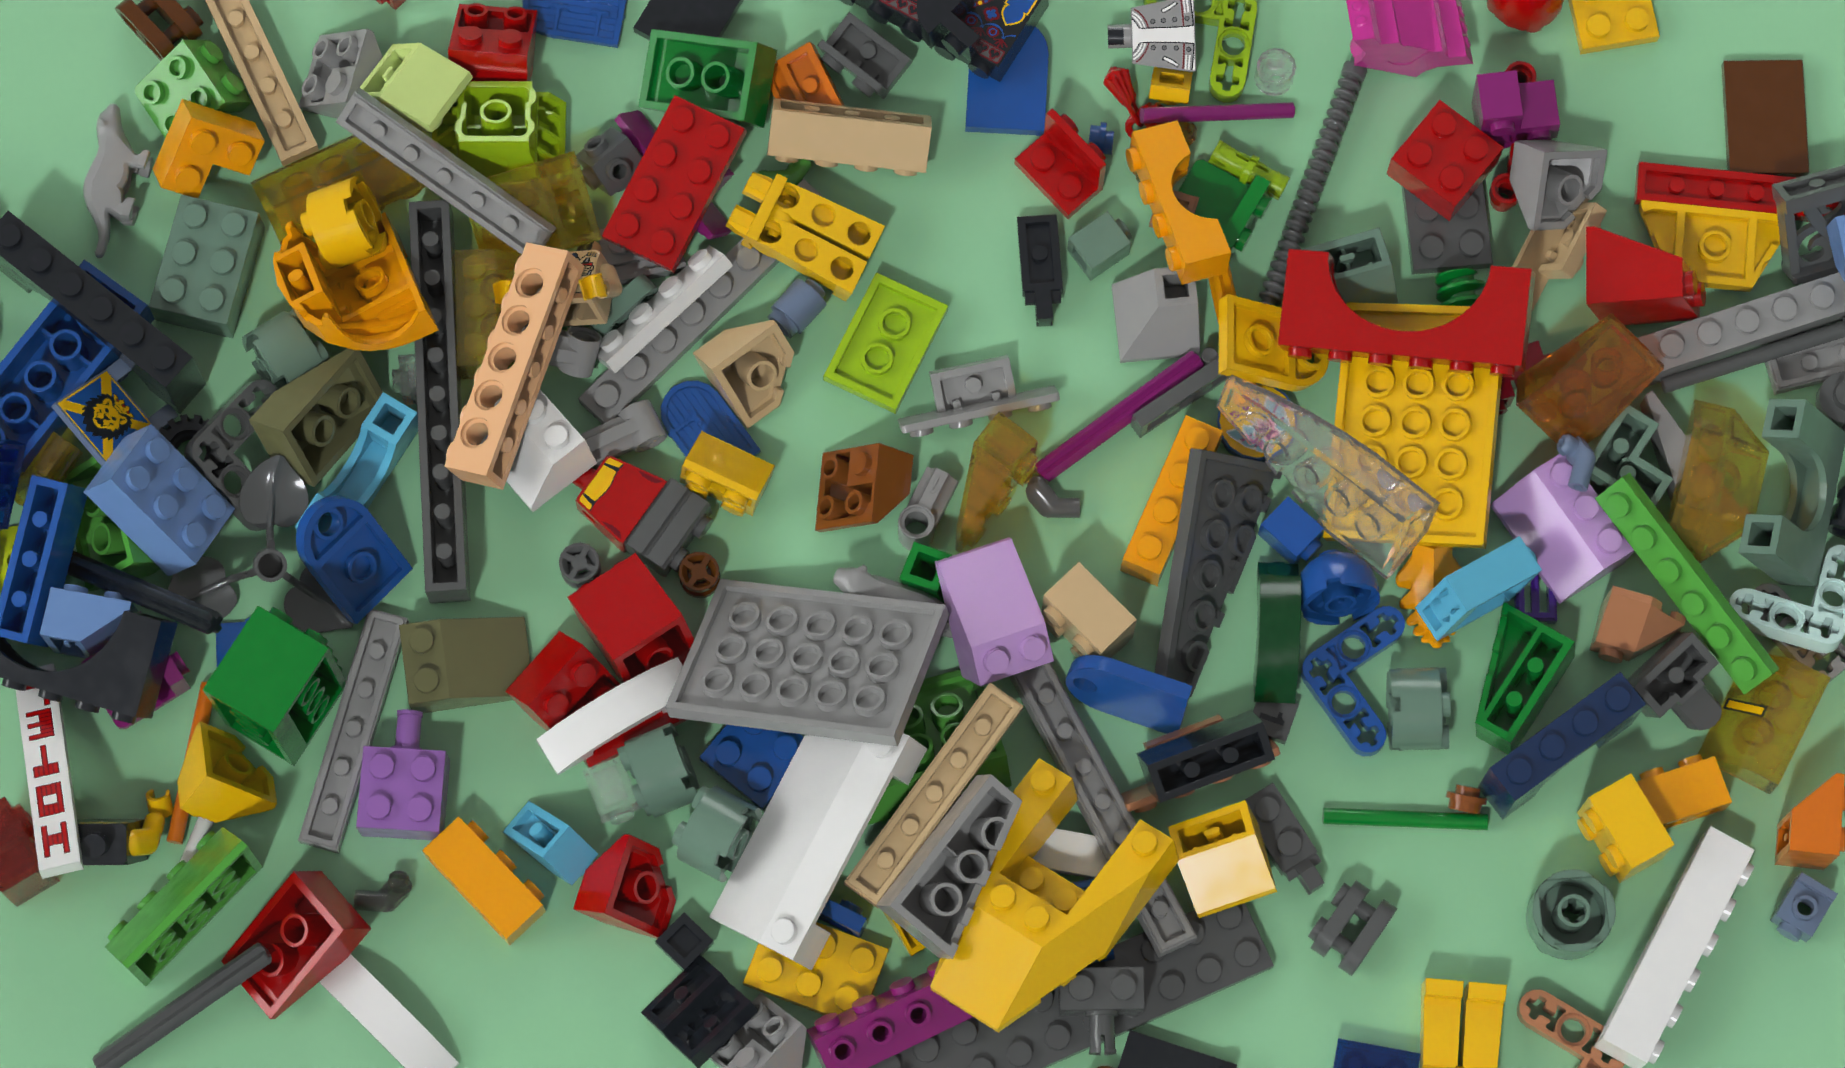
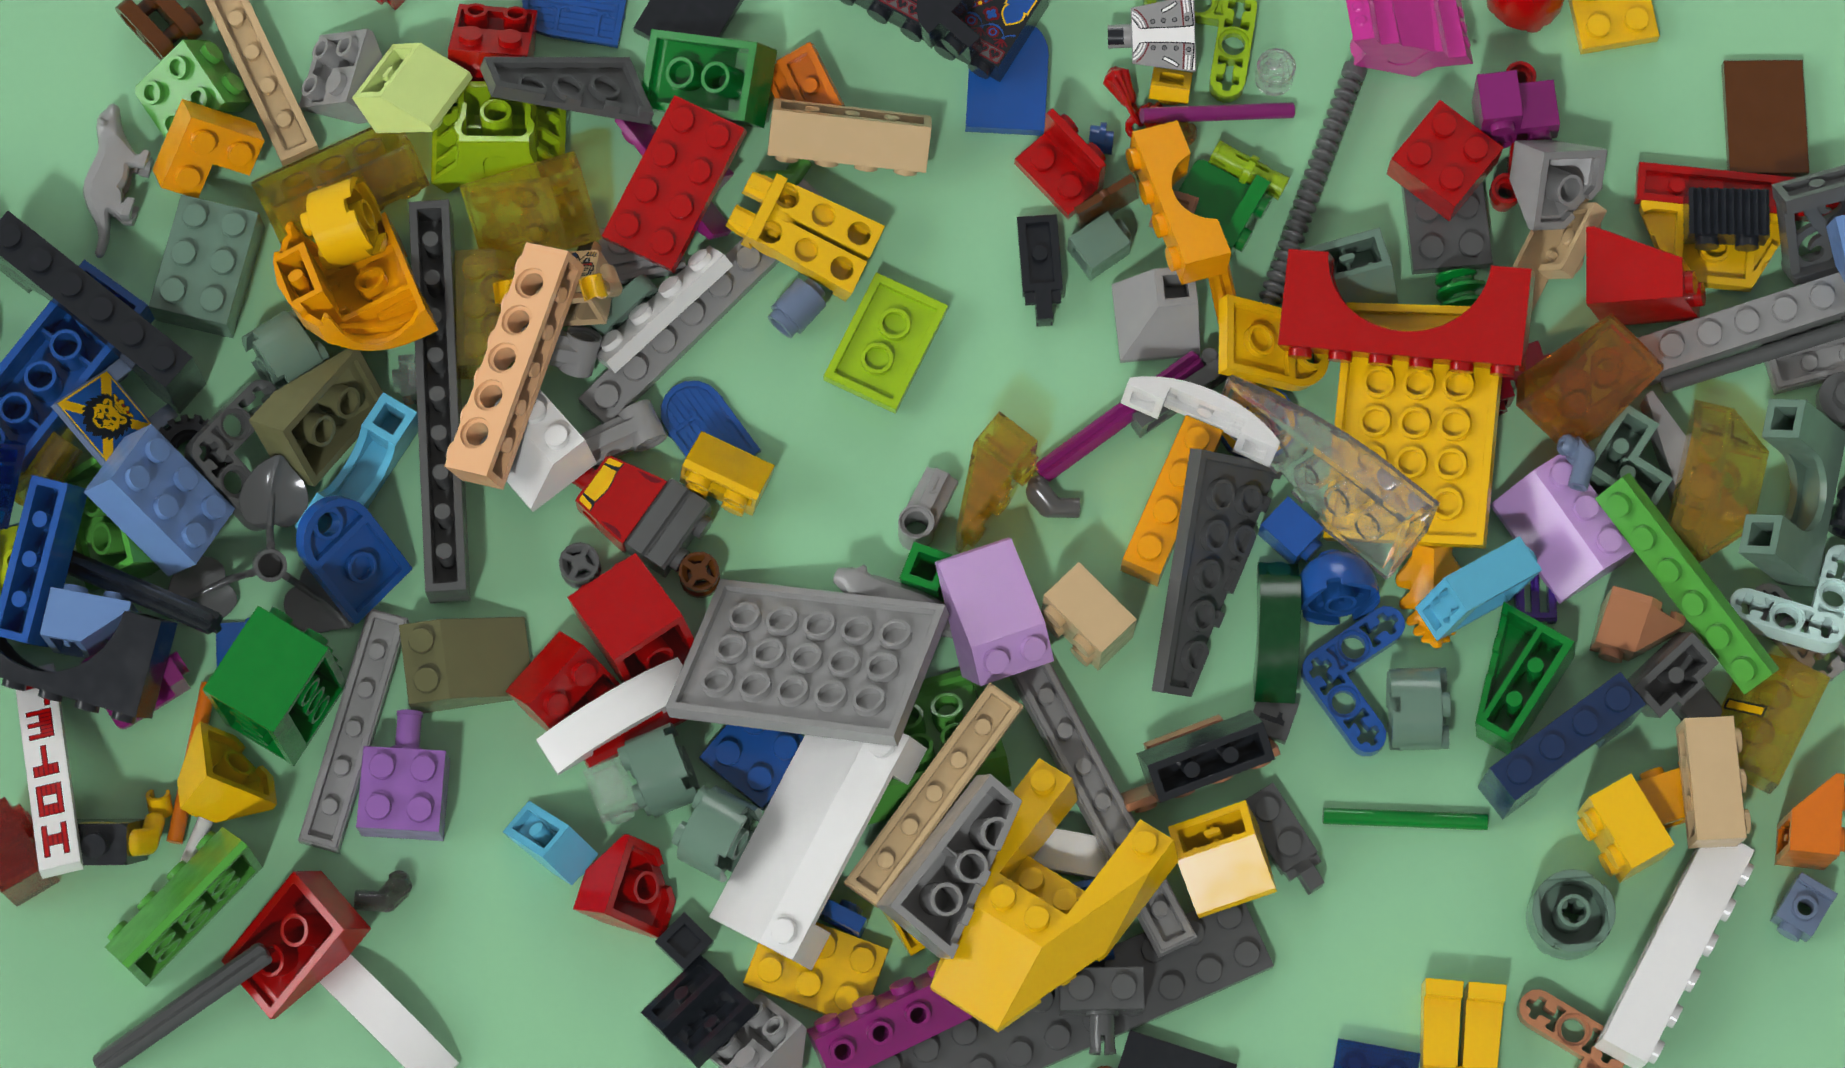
(443, 172): light grey tile -> none
(485, 879): light orange brick -> none
(575, 84): none -> dark grey wing
(608, 161): dark grey brick -> none
(748, 368): tan slope -> none
(861, 485): dark orange slope -> none
(864, 55): dark grey bracket -> none
(975, 392): light grey bracket -> none
(1108, 199): none -> reddish brown piece
(1129, 692): blue tile -> none
(1153, 393): none -> white slope
(1328, 932): dark grey brick -> none
(1466, 799): dark orange plate -> none
(1712, 782): none -> tan brick
(1726, 218): none -> black brick

